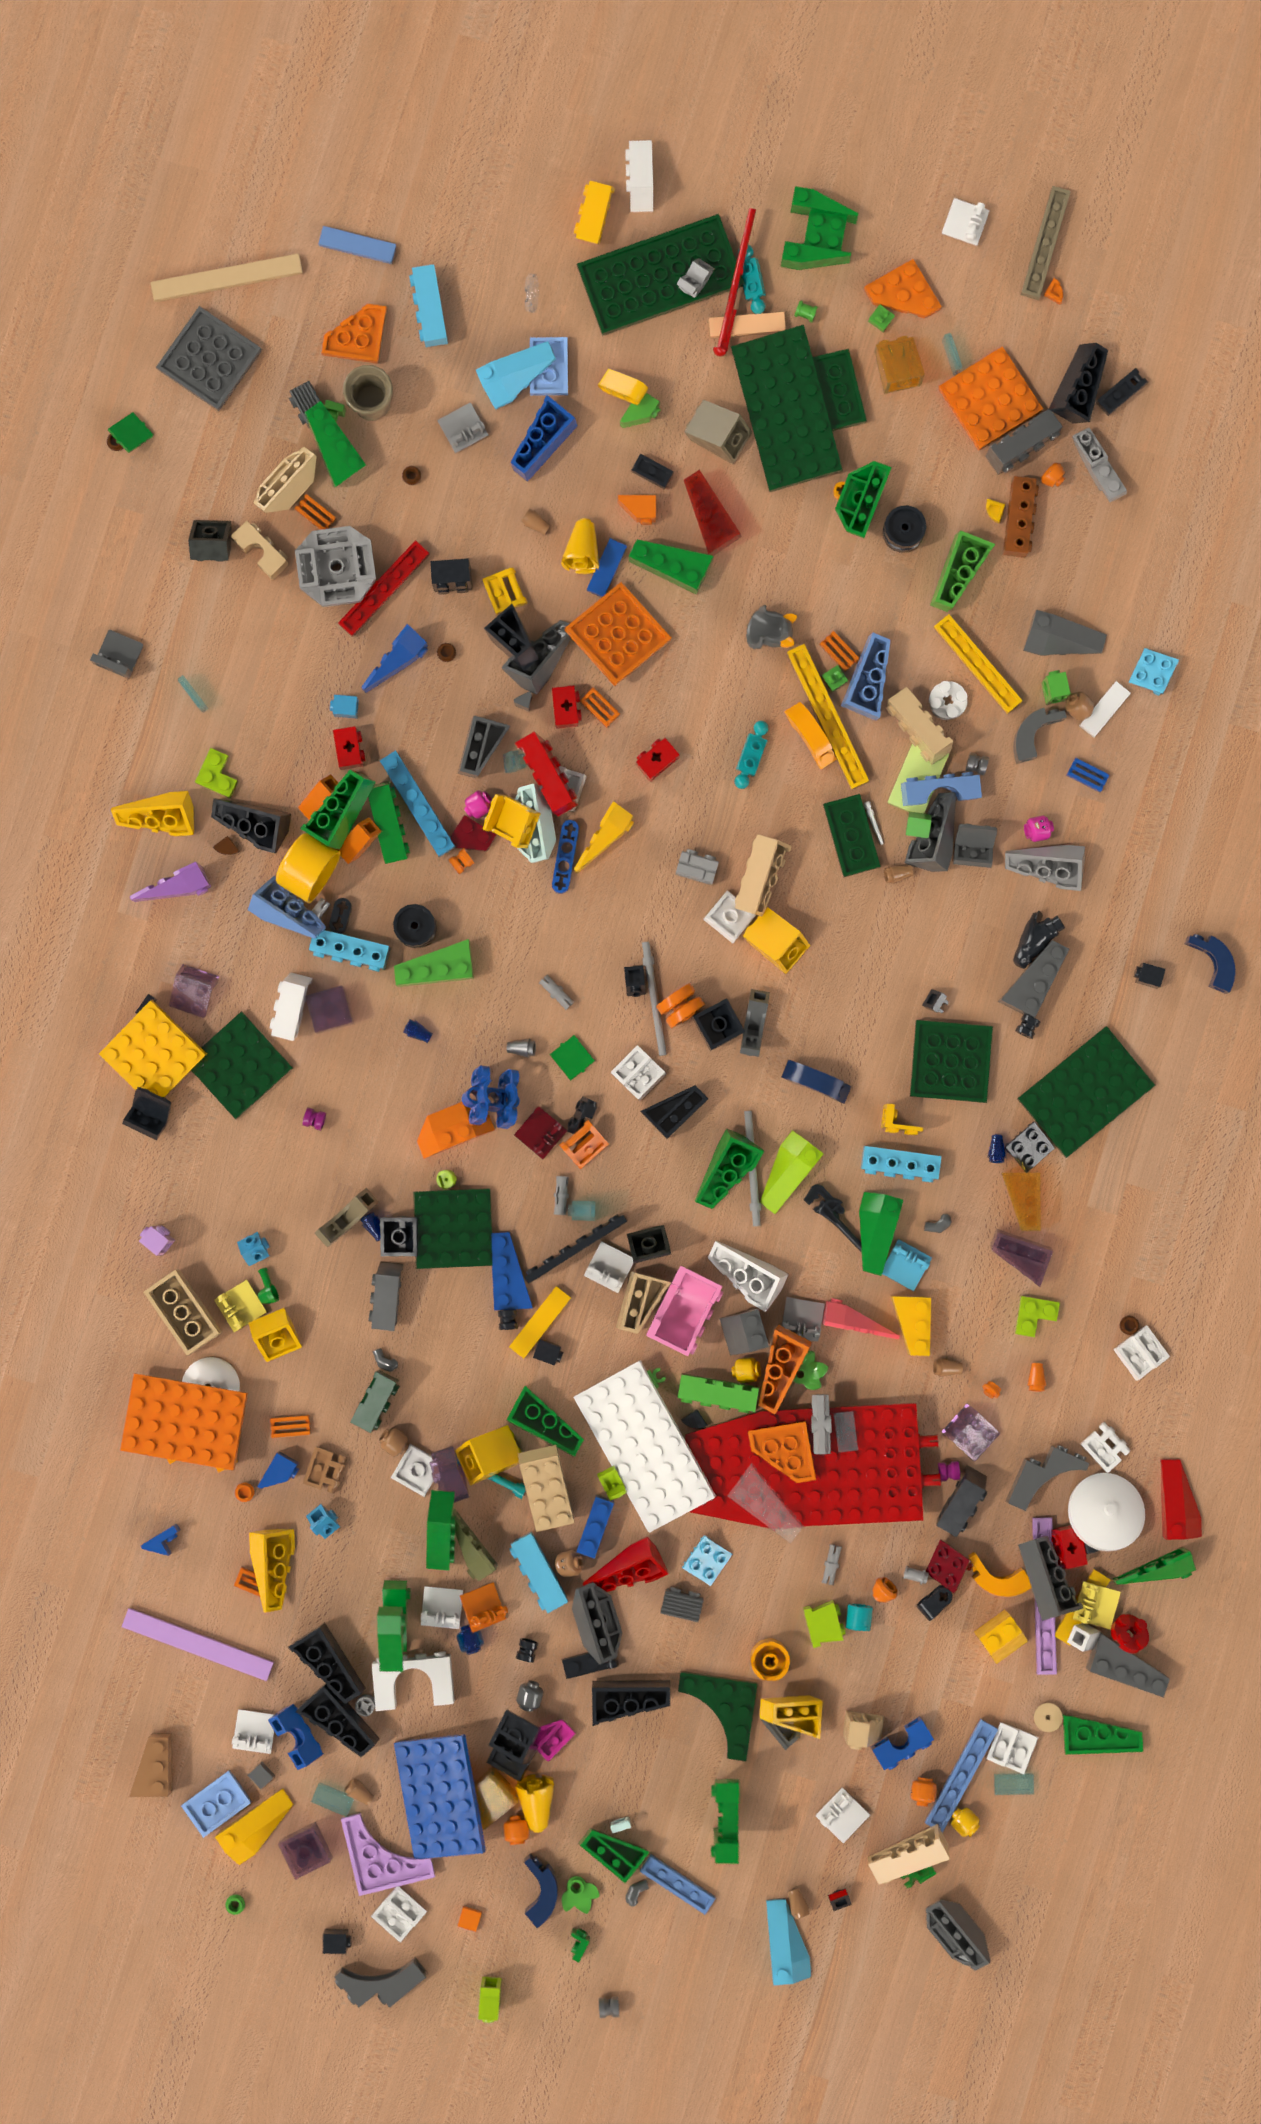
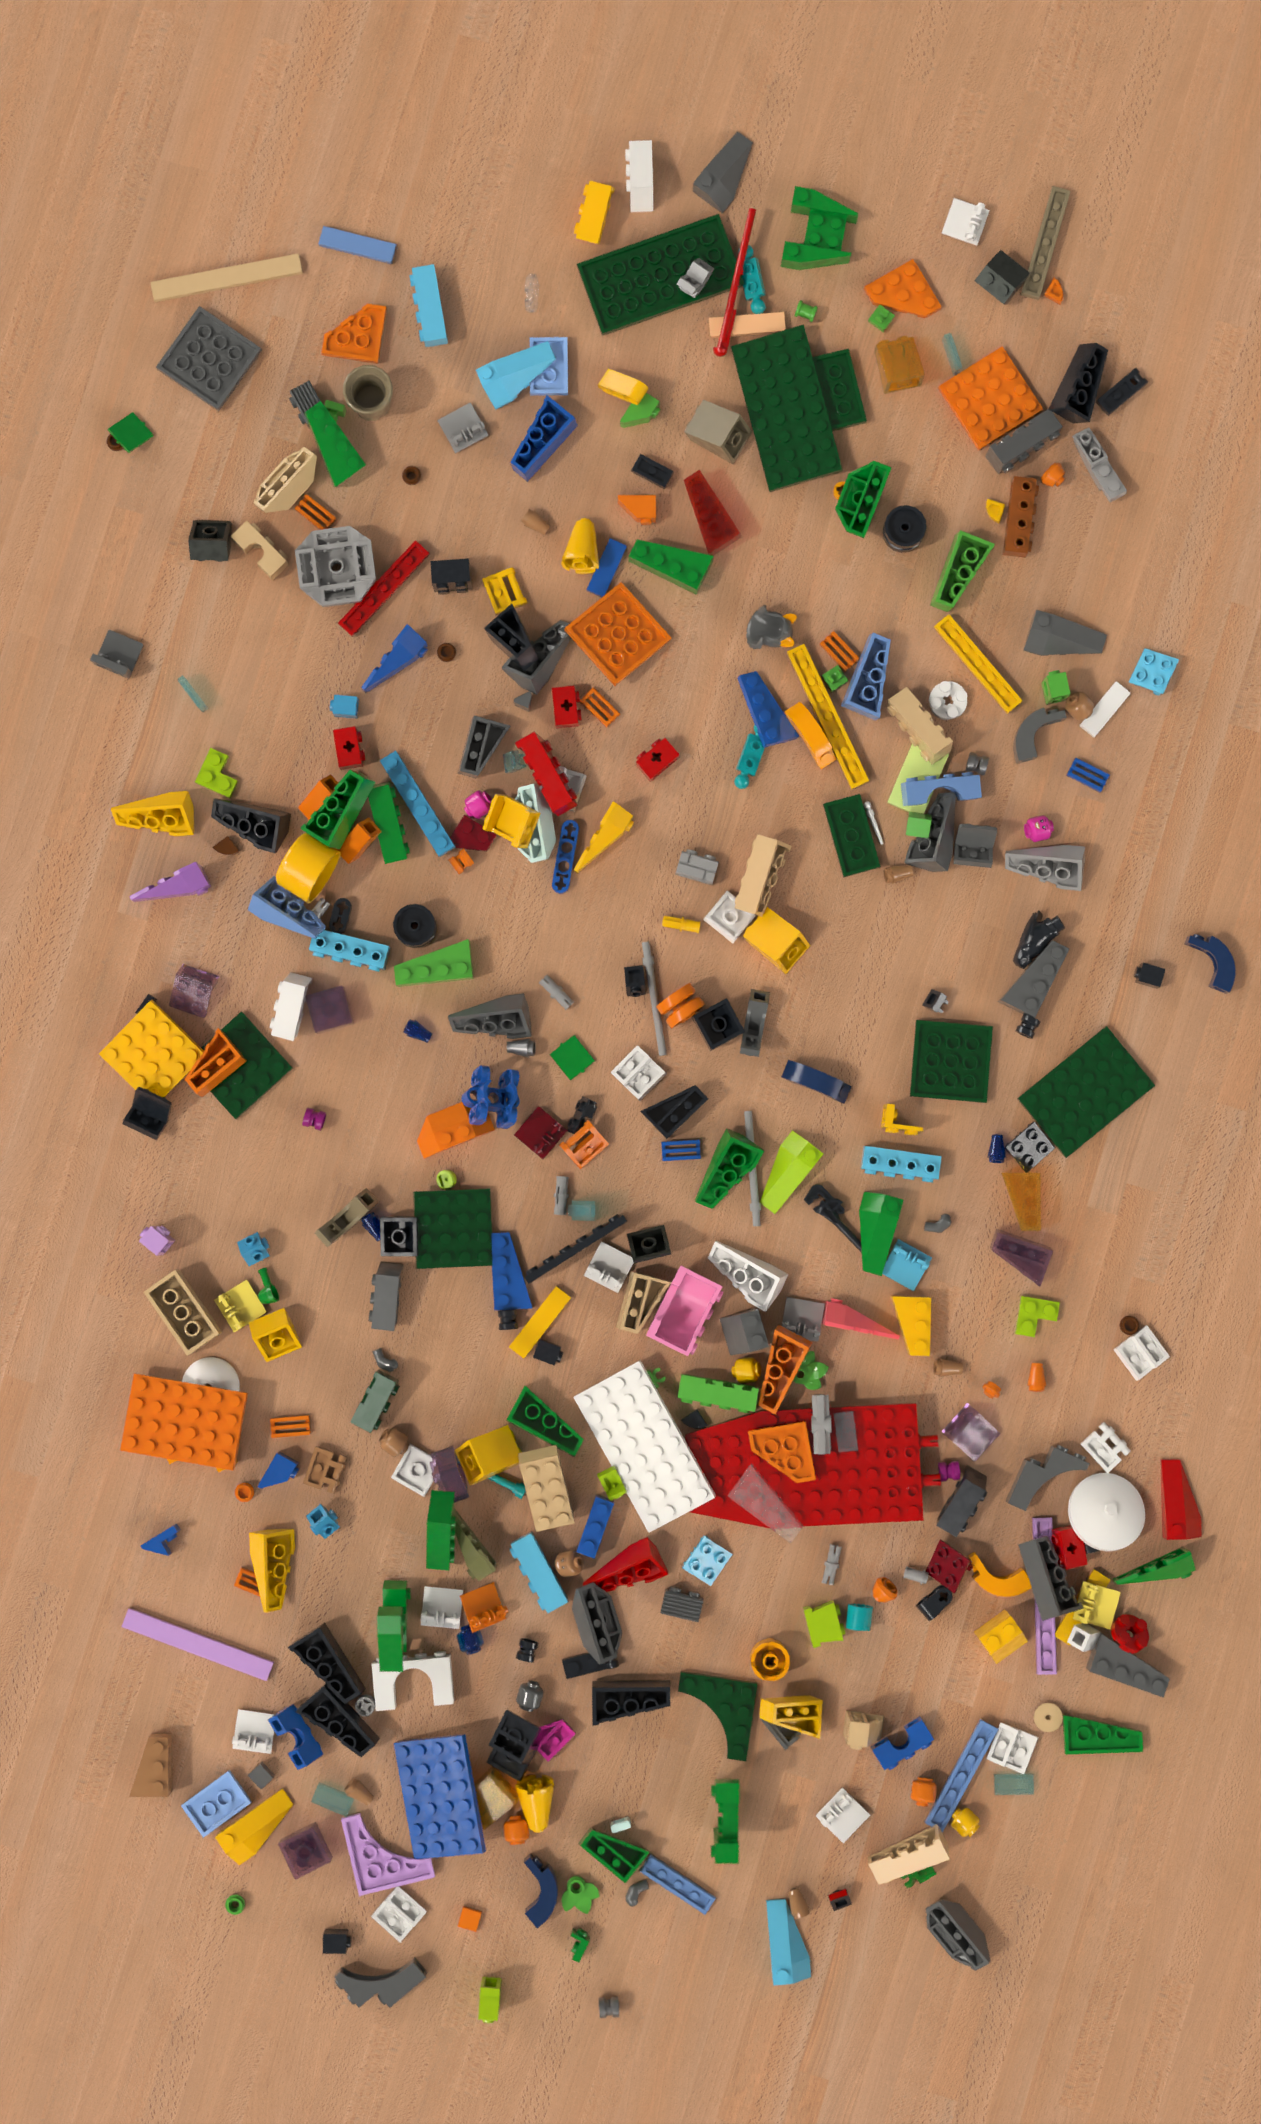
(215, 1064): none -> orange wedge
(500, 1016): none -> dark grey wedge
(681, 924): none -> yellow axle
(697, 1150): none -> blue tile
(723, 174): none -> dark grey wedge
(766, 713): none -> blue wing
(1002, 277): none -> pearl dark grey slope

